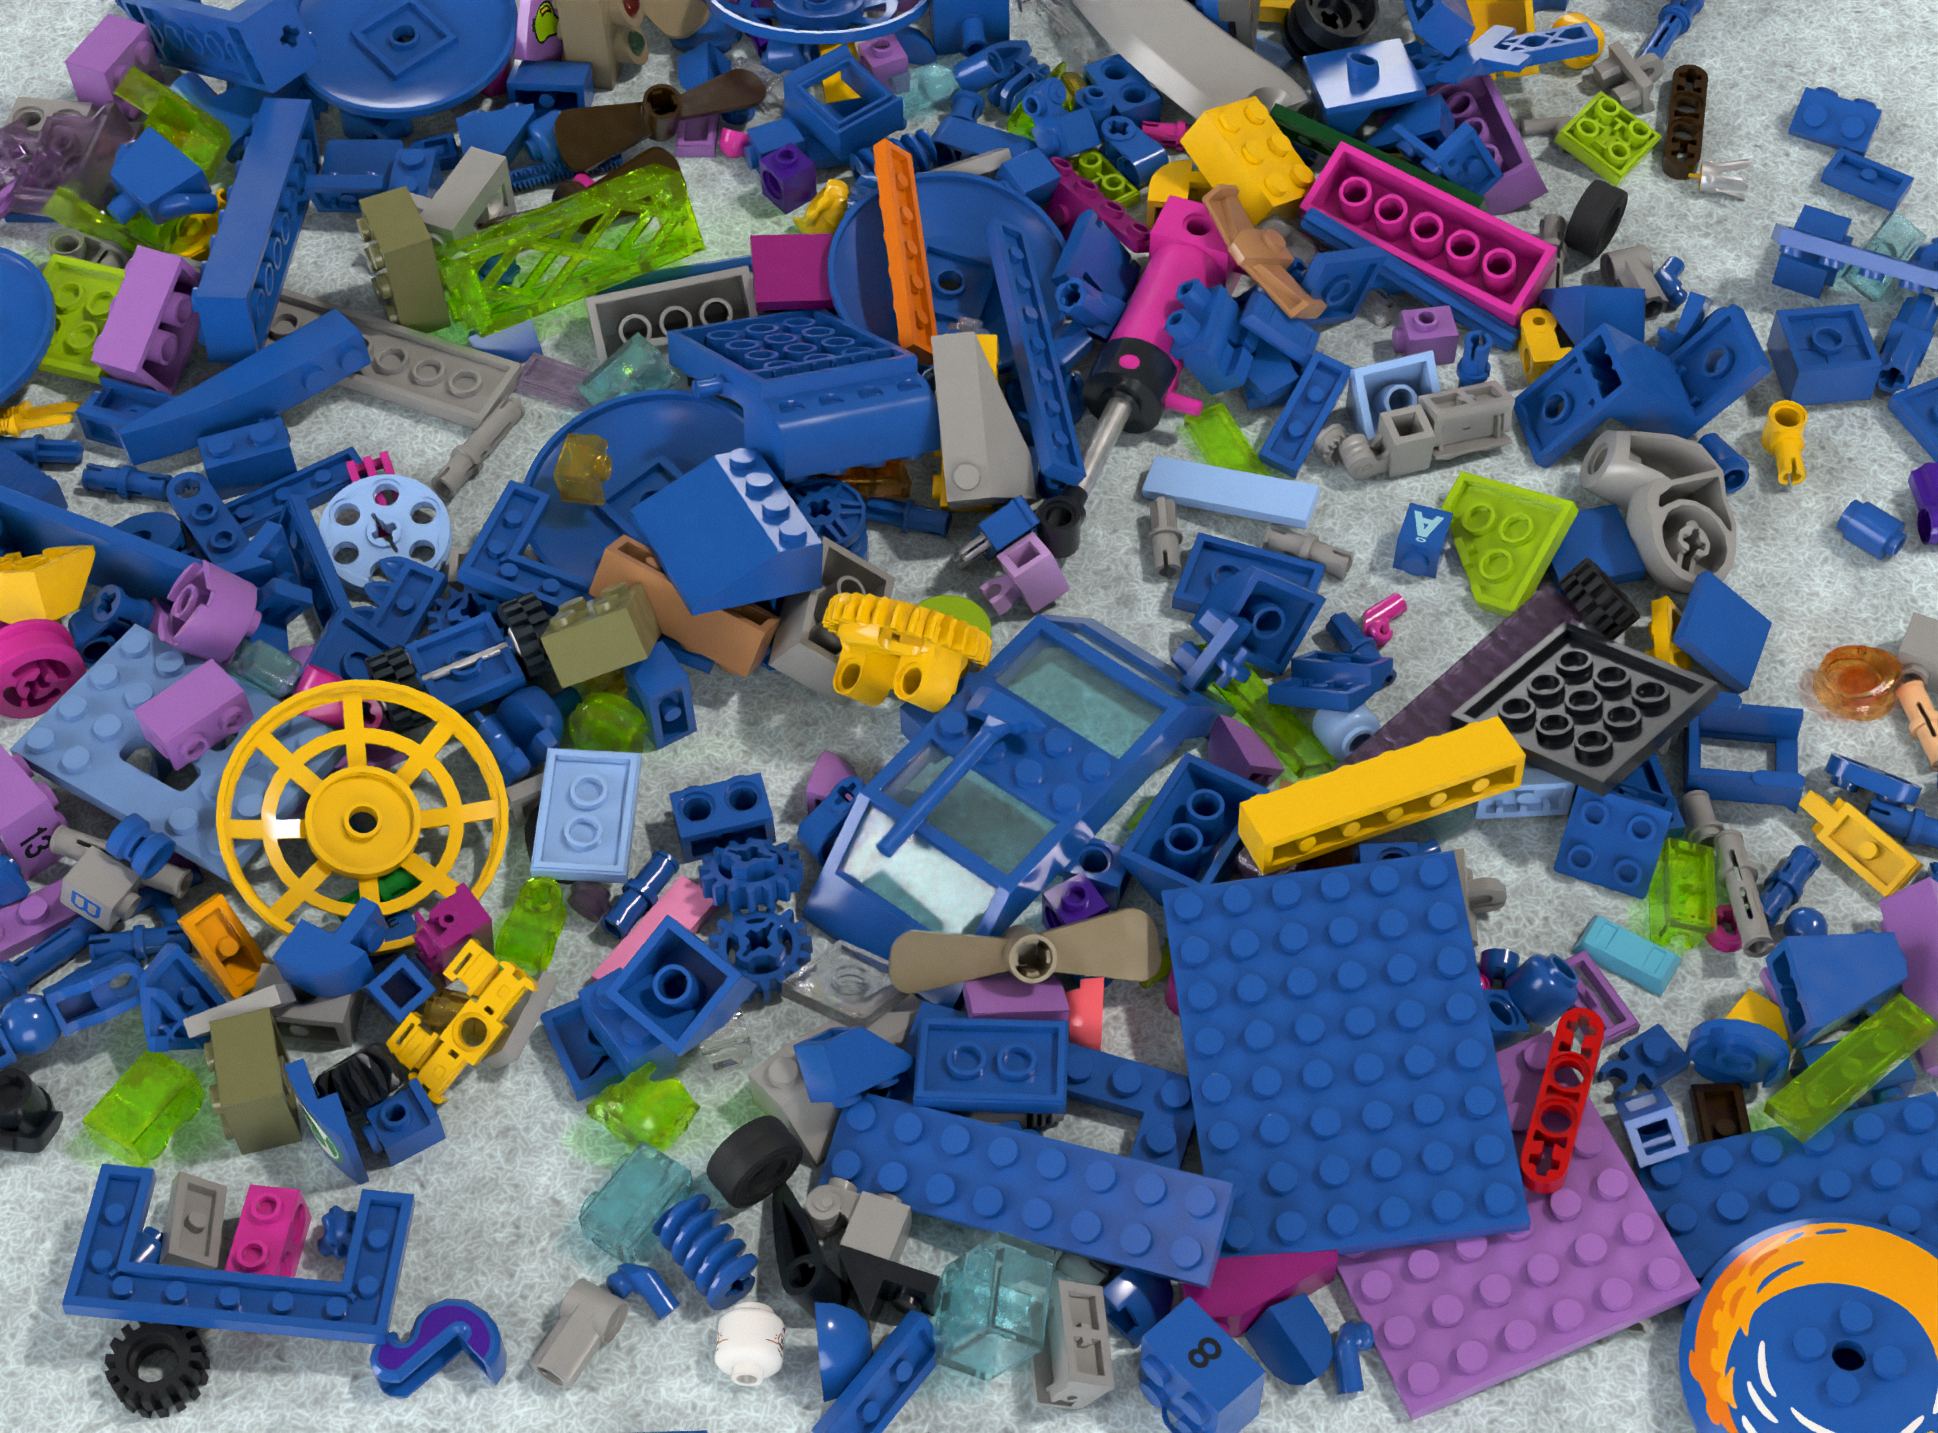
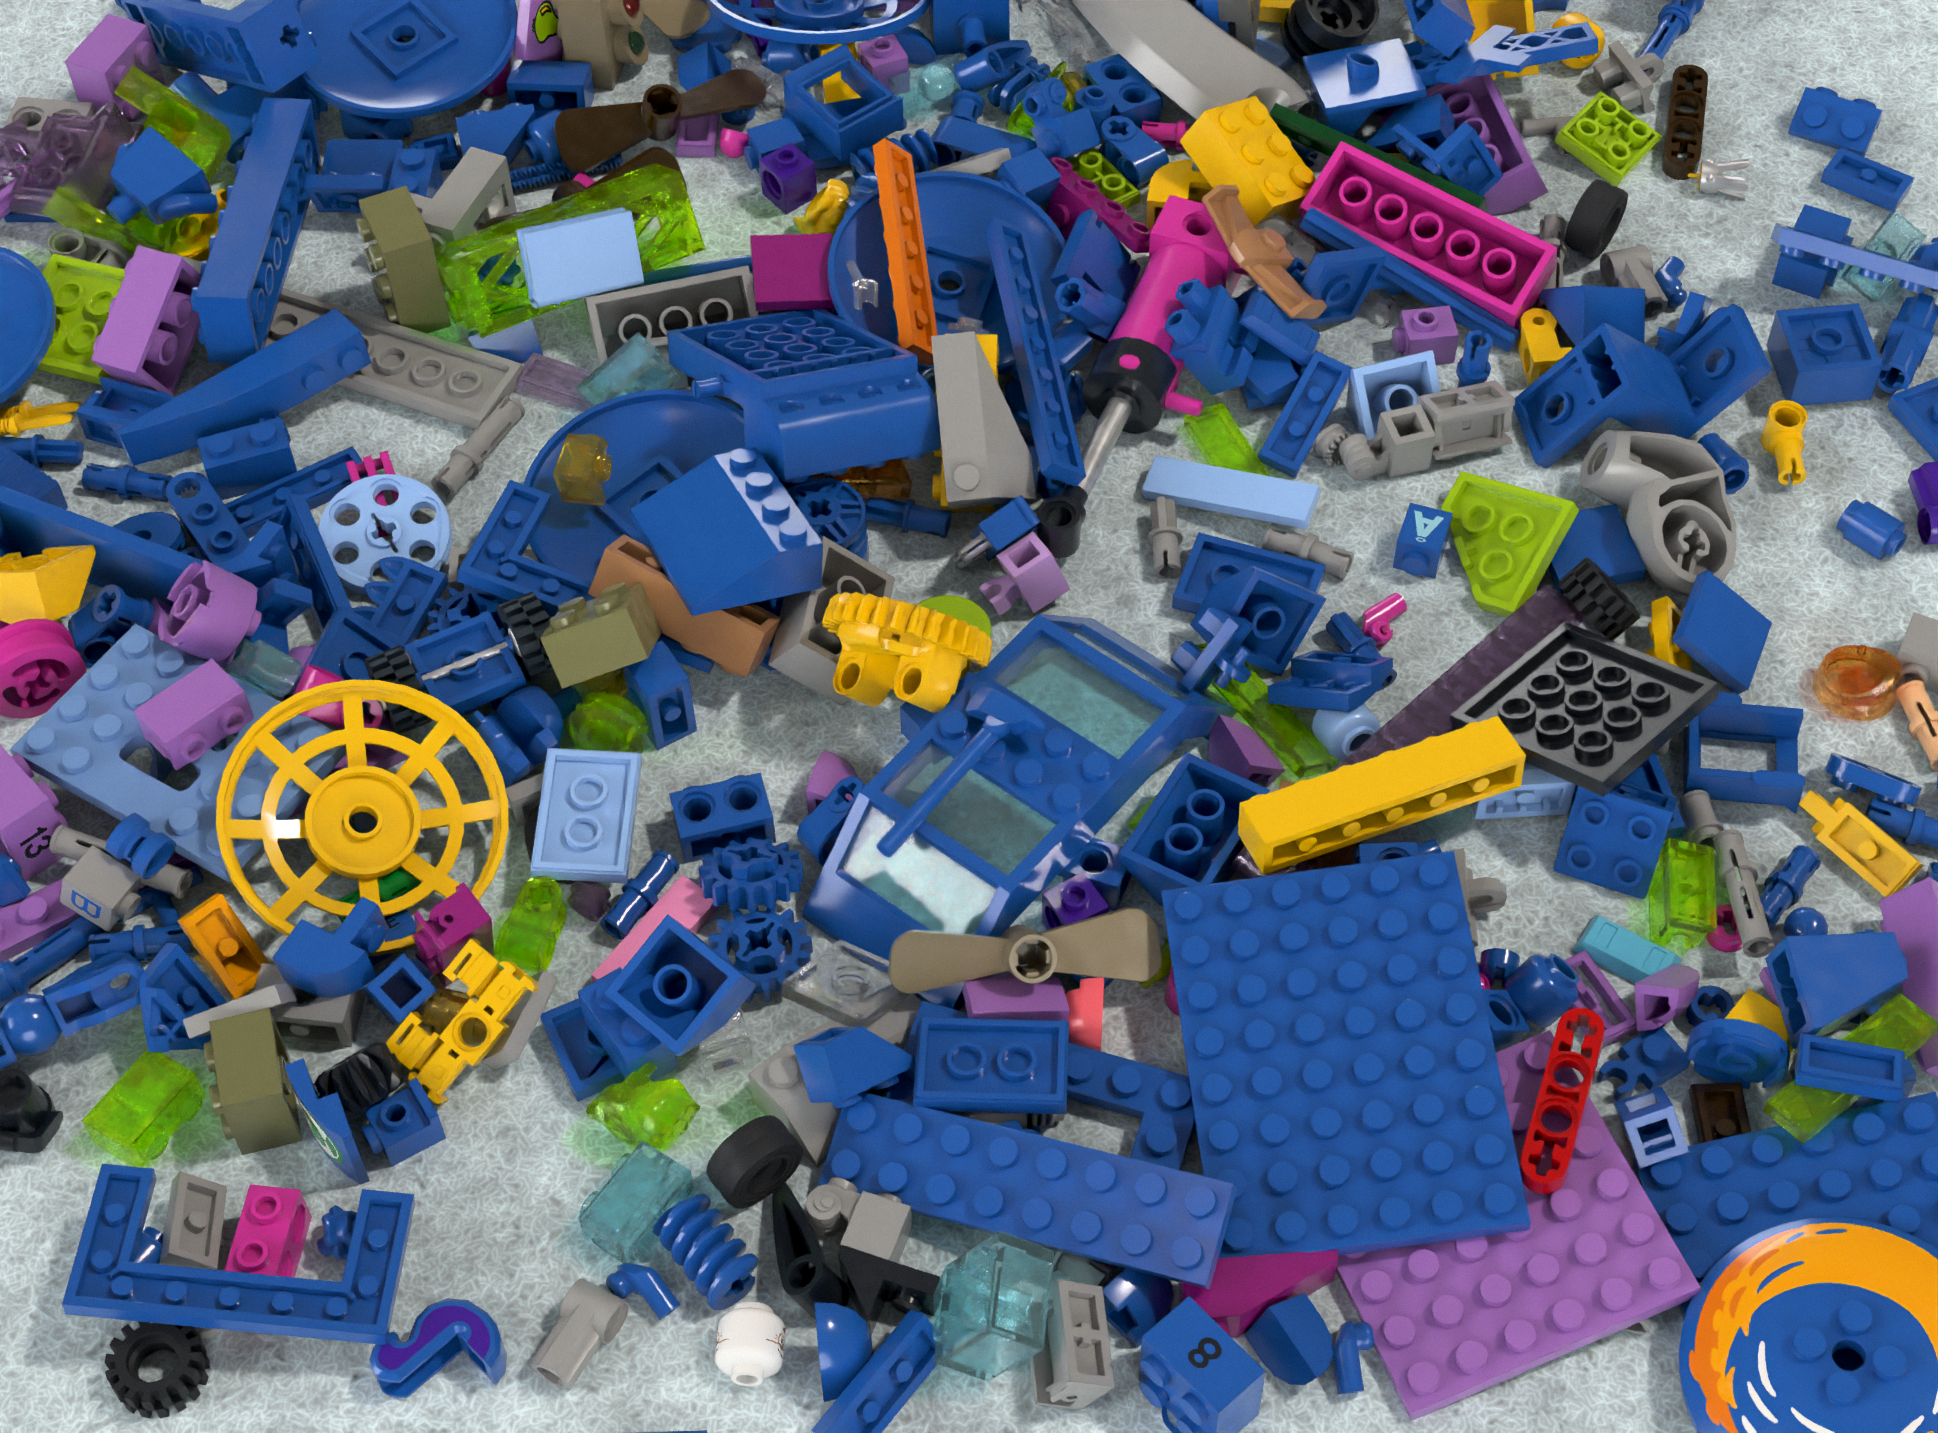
(580, 257): none -> light blue piece
(863, 289): none -> clear hand
(1664, 995): none -> medium lavender brick
(1708, 996): none -> blue bush
(1849, 1067): none -> blue tile

